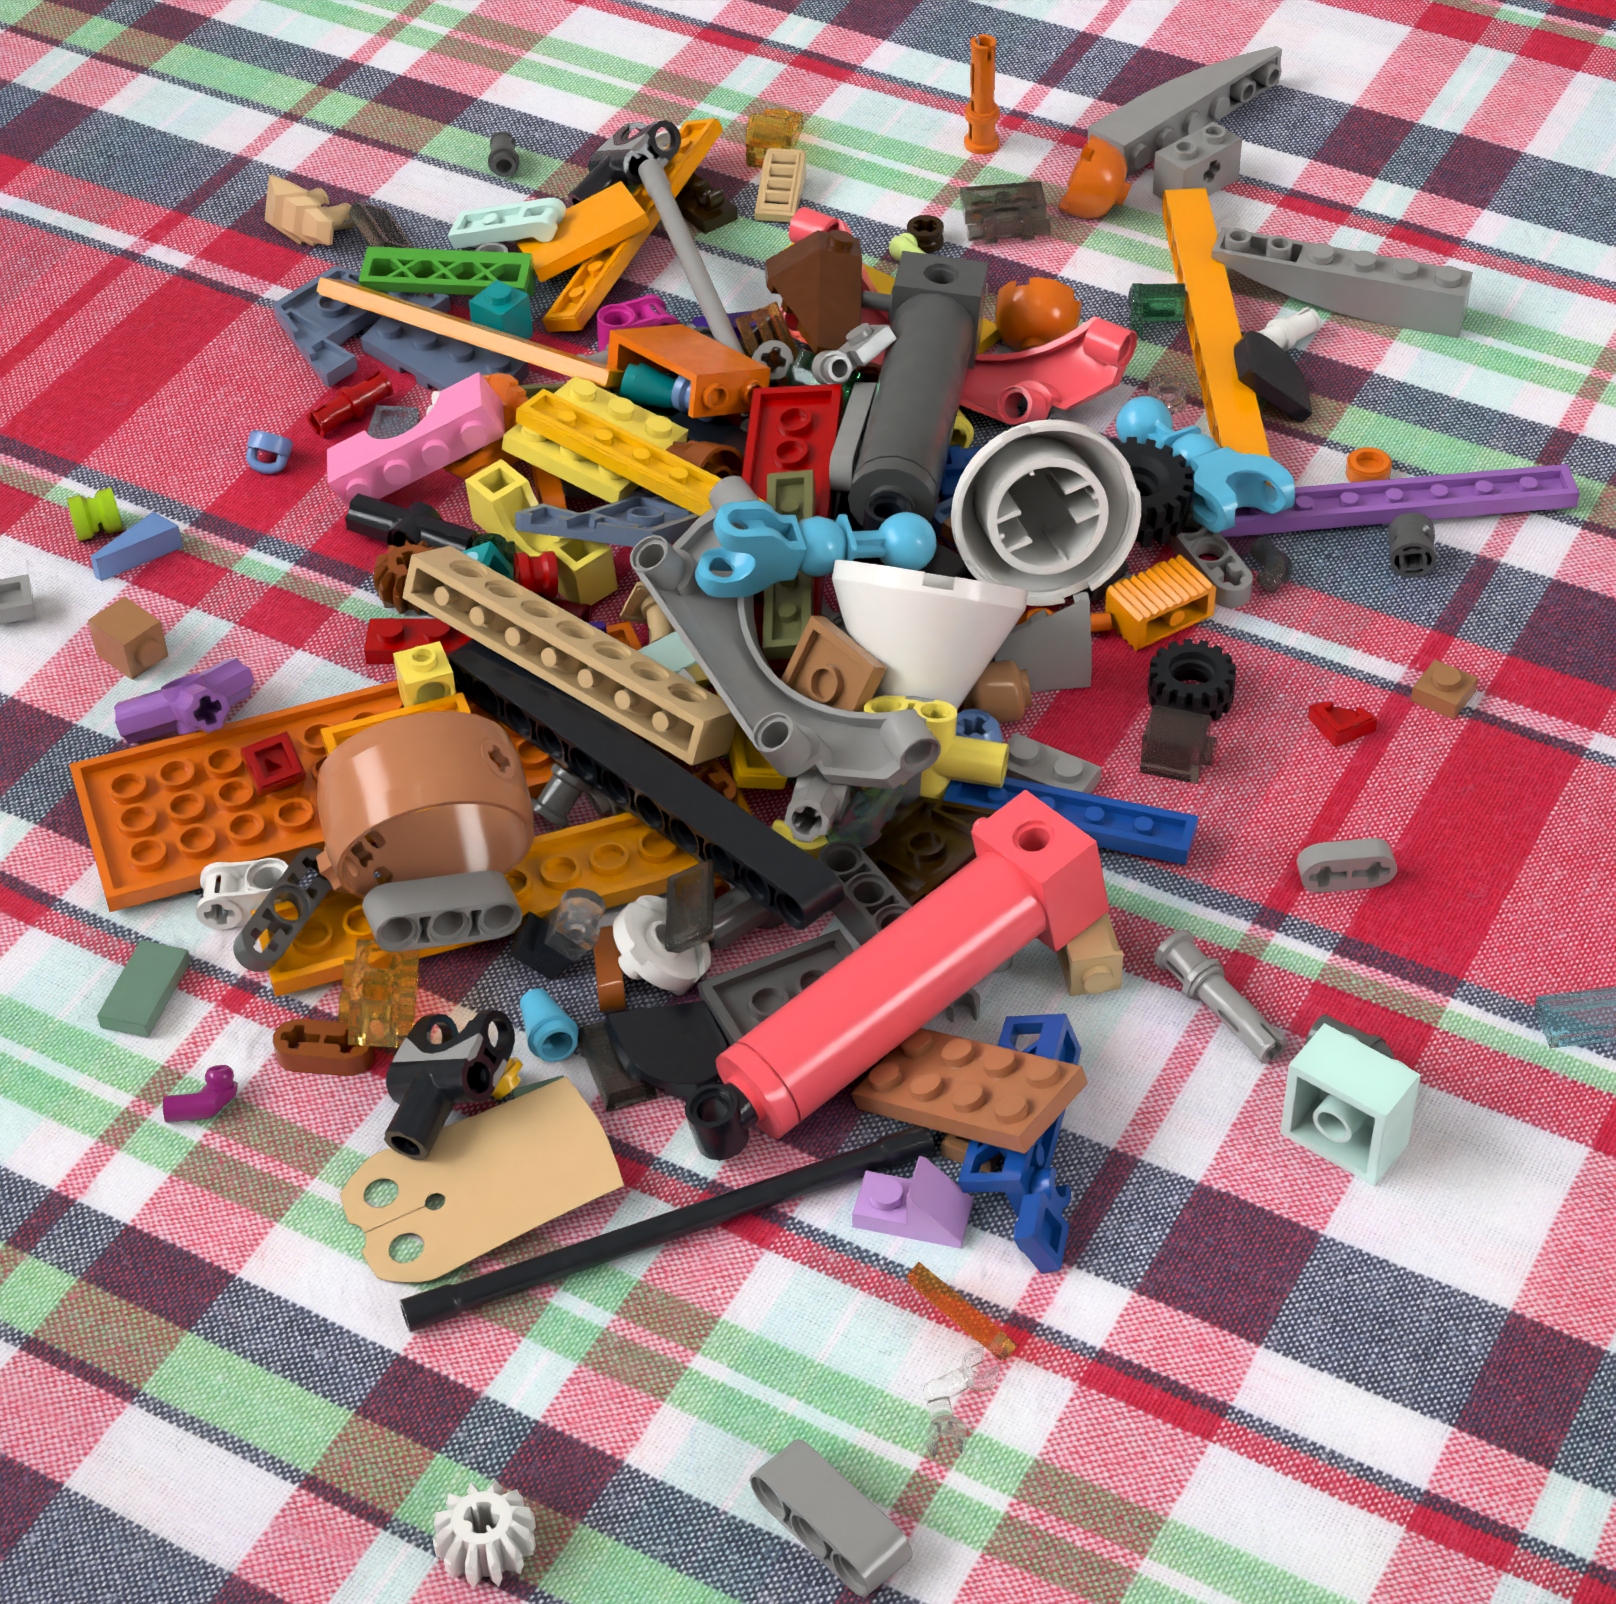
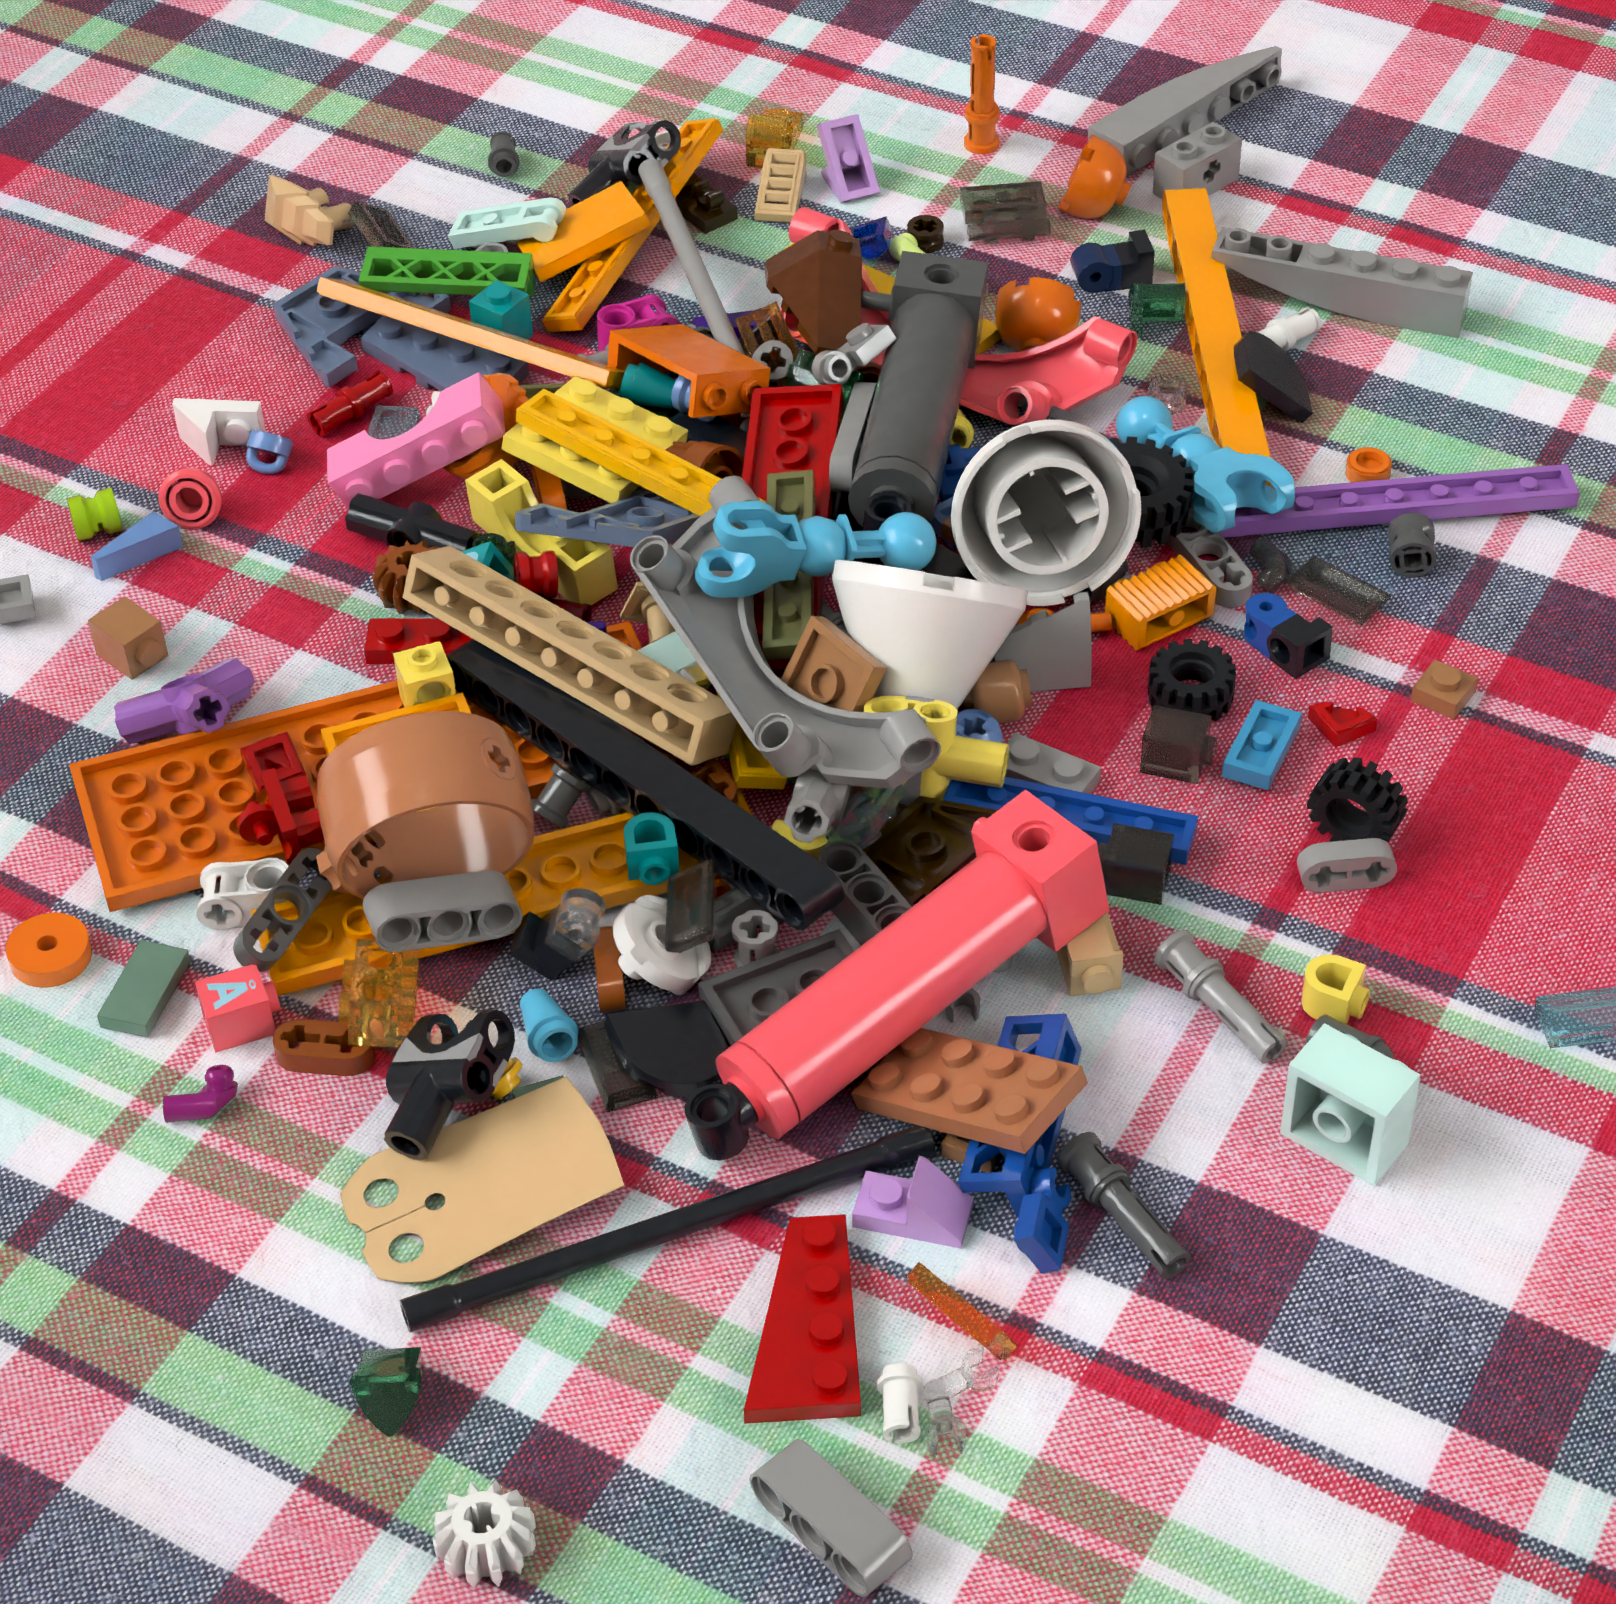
(30, 953): none -> orange piece
(190, 498): none -> coral brick
(212, 423): none -> white slope
(237, 1007): none -> coral brick
(264, 821): none -> red hips
(388, 1386): none -> clear green tile
(651, 848): none -> teal plate
(745, 933): none -> light grey bush
(808, 1338): none -> red wing
(848, 159): none -> lavender slope
(873, 237): none -> clear blue plate
(900, 1393): none -> white pin
(1109, 1188): none -> dark grey pin
(1114, 265): none -> leg
(1137, 863): none -> clear smoke brick
(1261, 745): none -> dark azure plate
(1285, 635): none -> black leg
(1334, 988): none -> light yellow plate
(1338, 590): none -> clear smoke tile
(1367, 788): none -> black tyre

